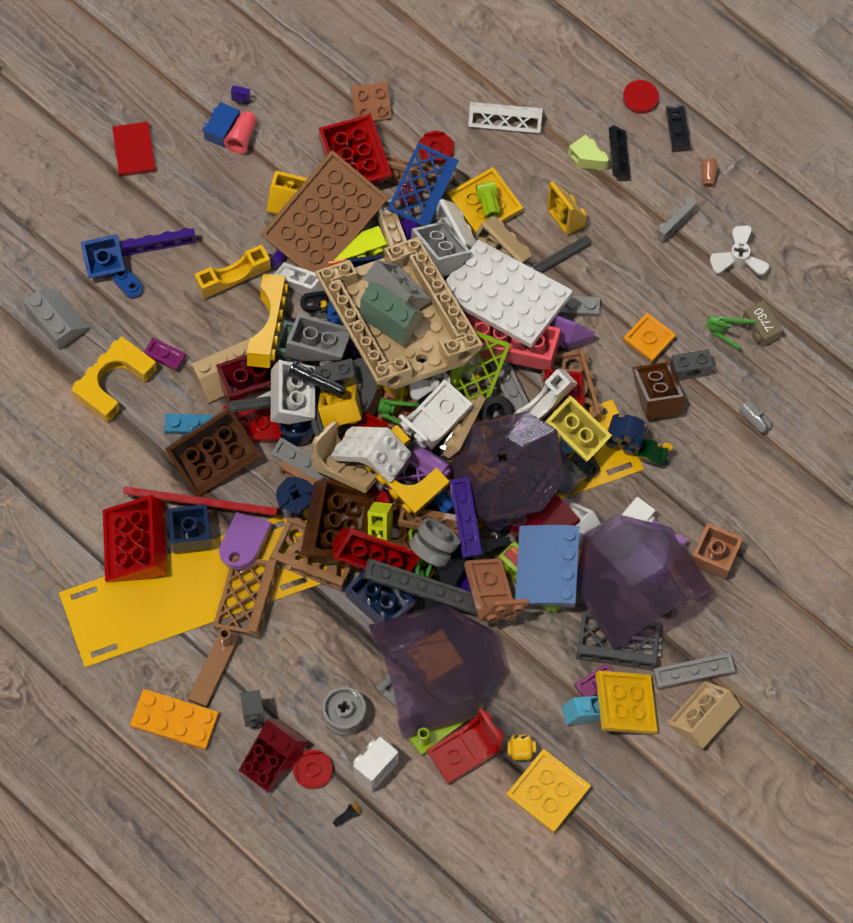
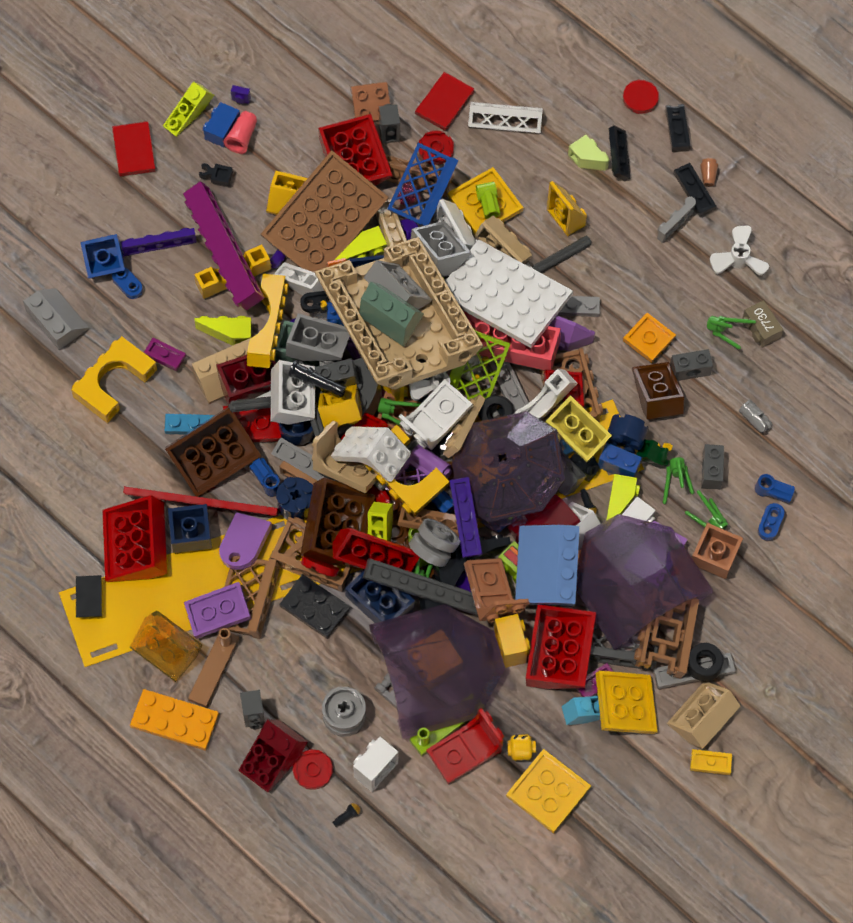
(88, 596): none -> black piece
(165, 645): none -> clear yellow slope
(188, 108): none -> neon yellow slope
(217, 610): none -> medium lavender plate
(219, 174): none -> black plate
(223, 246): none -> magenta brick
(226, 329): none -> neon yellow slope
(265, 476): none -> blue piece
(314, 606): none -> black plate
(319, 566): none -> red tile
(389, 123): none -> dark grey brick
(444, 101): none -> red tile
(511, 640): none -> yellow brick
(560, 648): none -> red slope
(586, 500): none -> black piece
(619, 461): none -> blue brick
(622, 494): none -> neon yellow slope
(678, 469): none -> bright green plant
(681, 637): none -> medium nougat fence
(694, 188): none -> black plate
(708, 650): none -> black tyre
(711, 762): none -> yellow plate
(712, 466): none -> dark grey brick
(717, 519): none -> bright green plant
(769, 522): none -> blue plate
(776, 488): none -> blue piece

